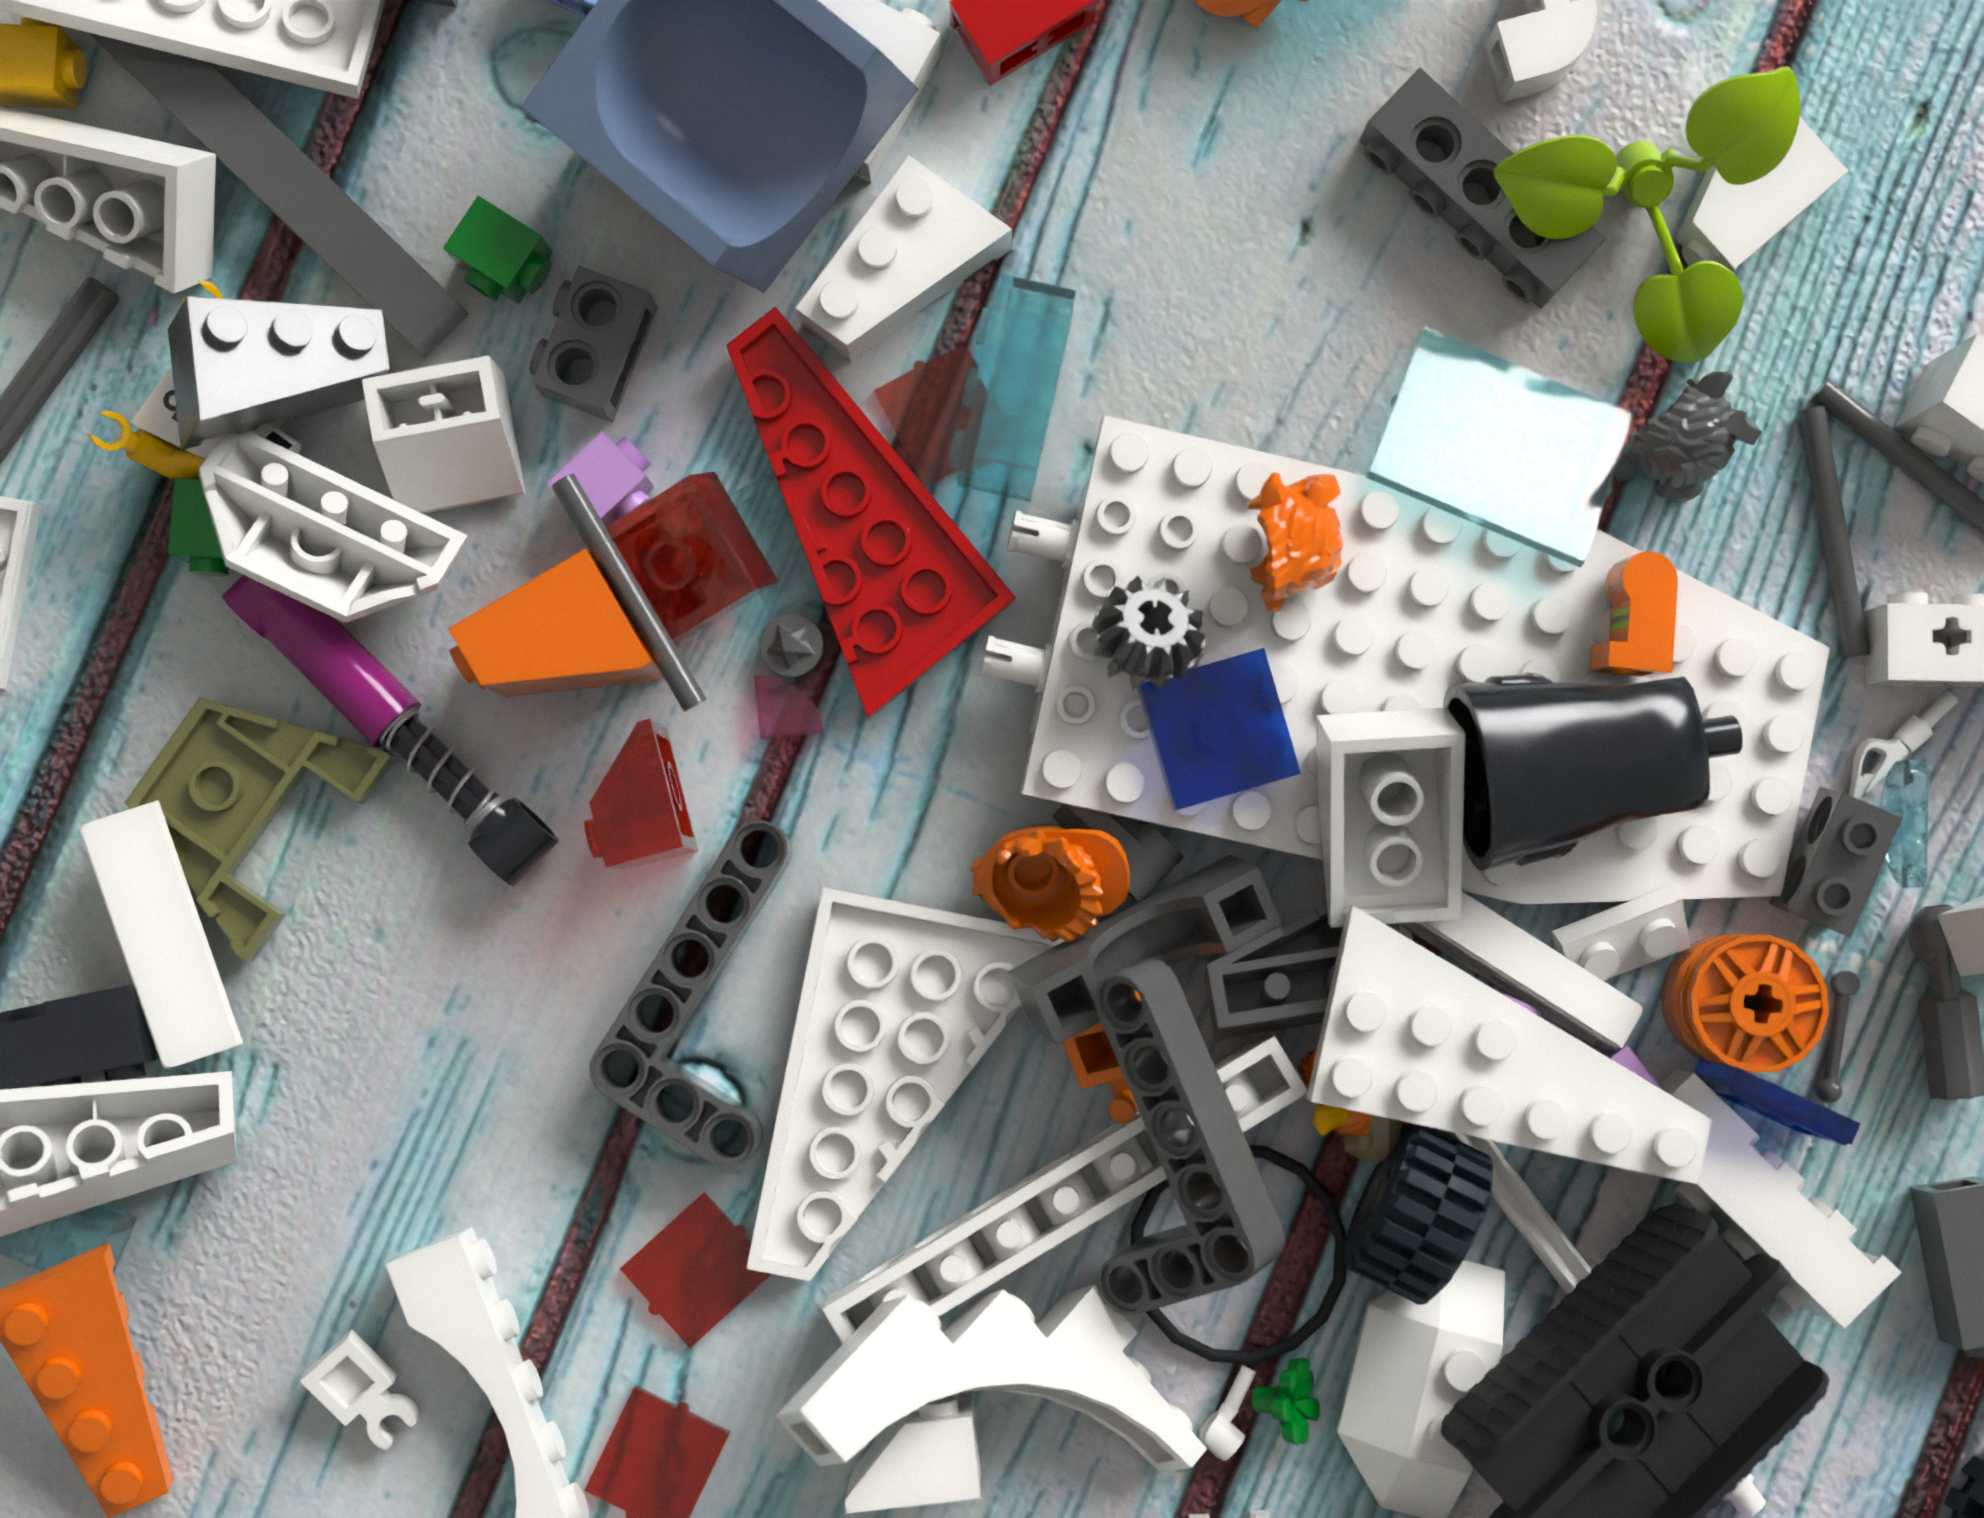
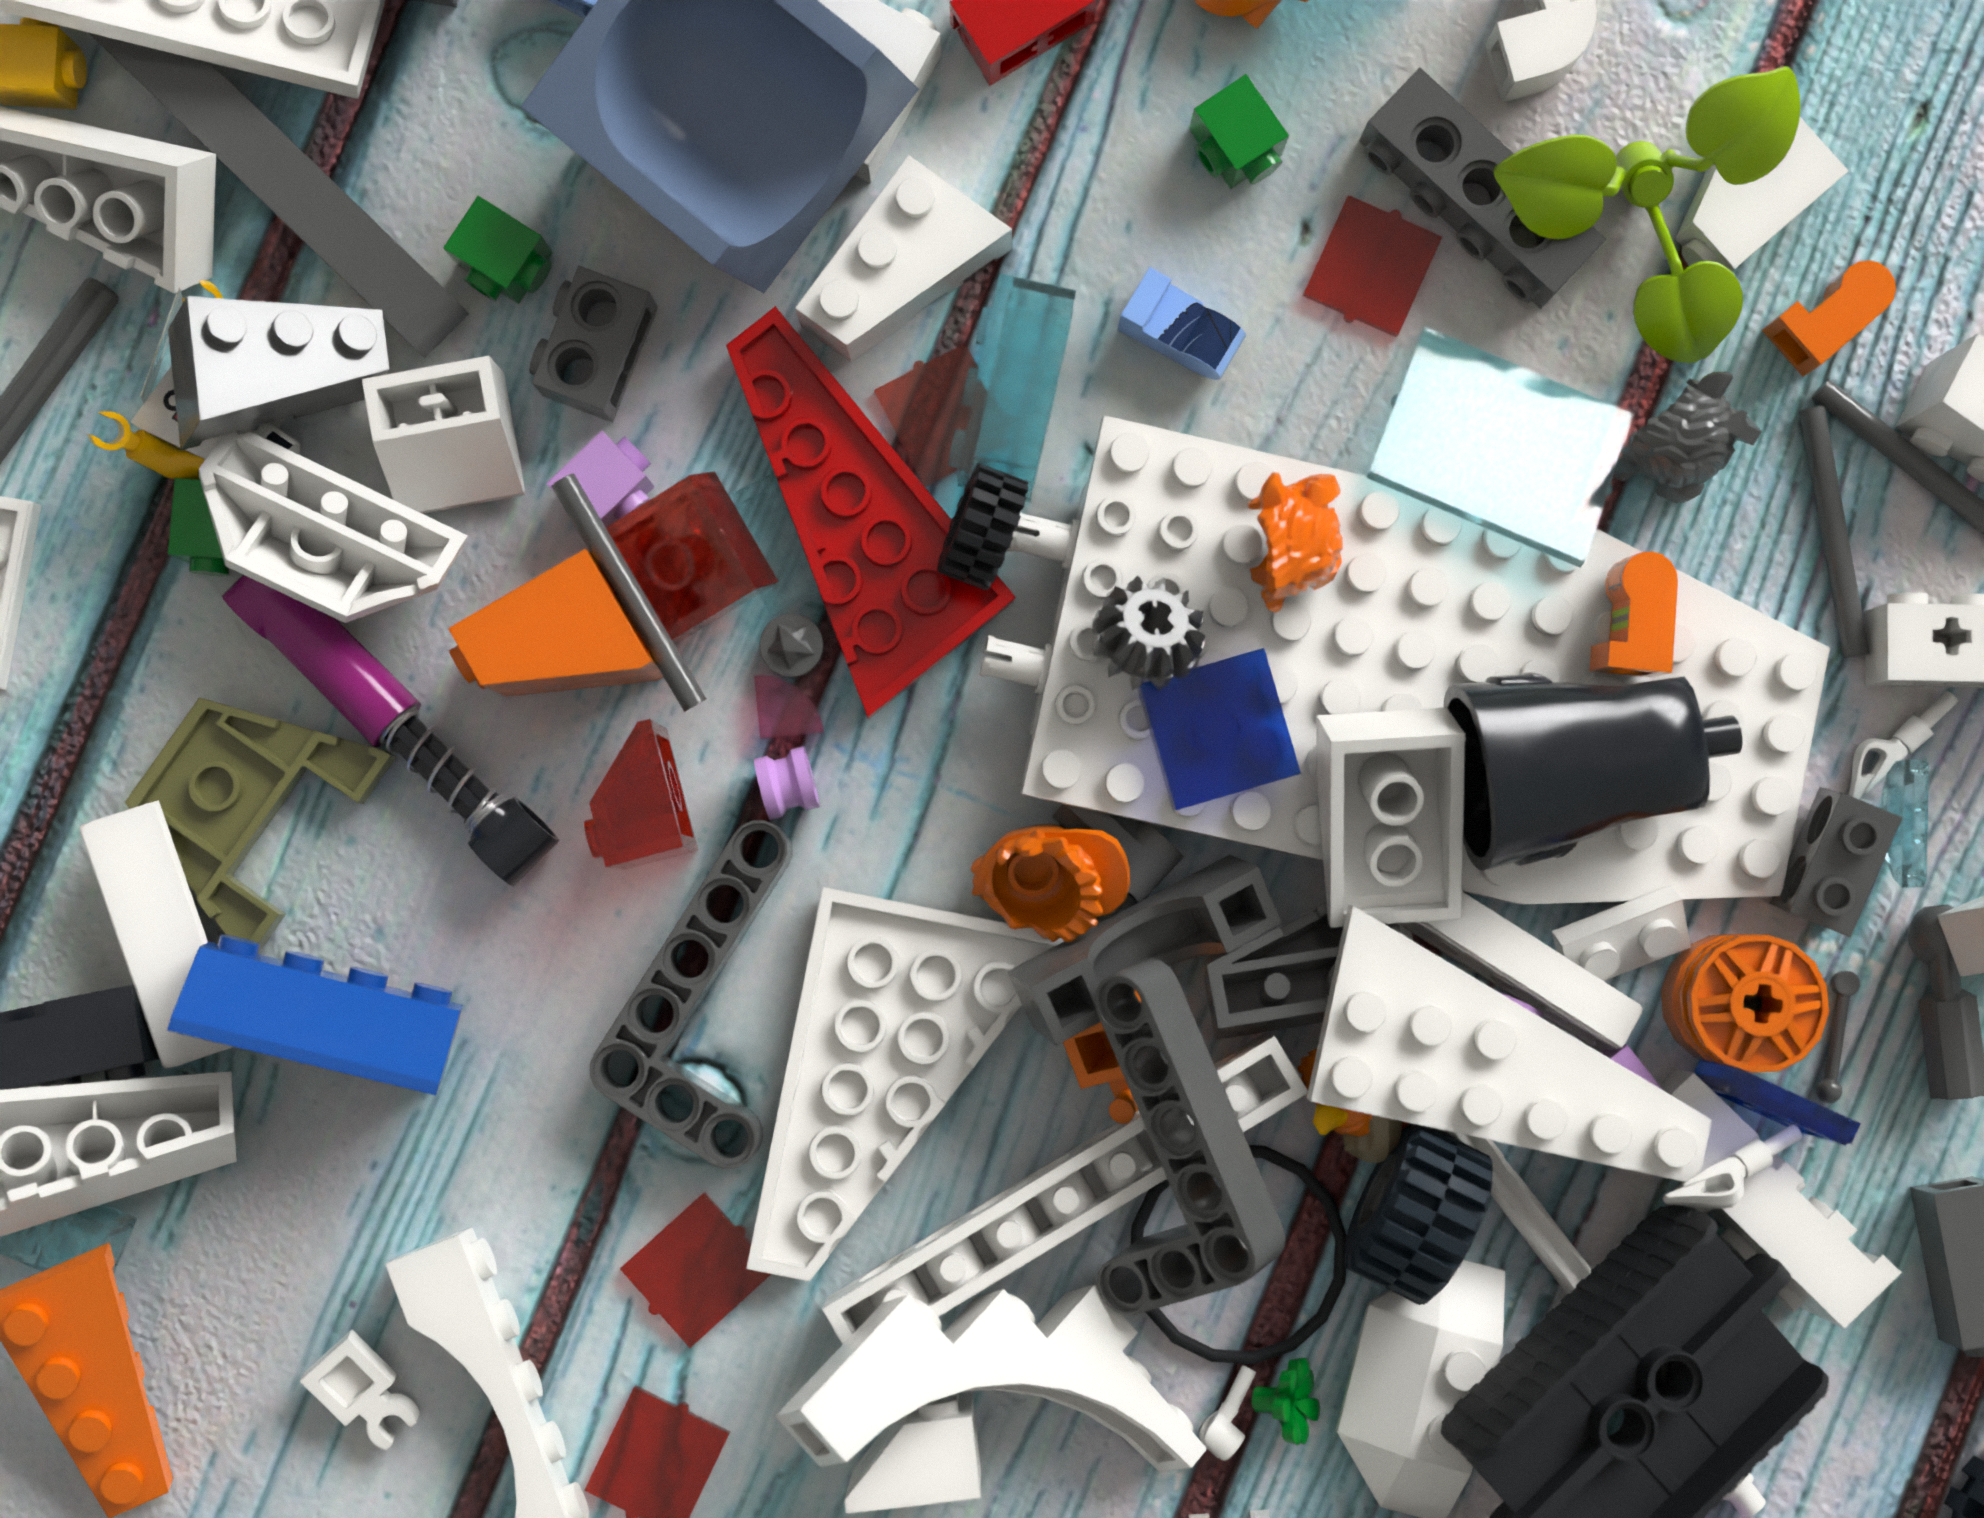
(161, 349): none -> white sticker
(317, 1015): none -> blue slope
(786, 783): none -> lavender wheel
(982, 526): none -> black tyre
(1180, 326): none -> light blue leg
(1238, 134): none -> green brick
(1372, 266): none -> clear red piece
(1730, 1173): none -> white hand
(1847, 308): none -> orange leg

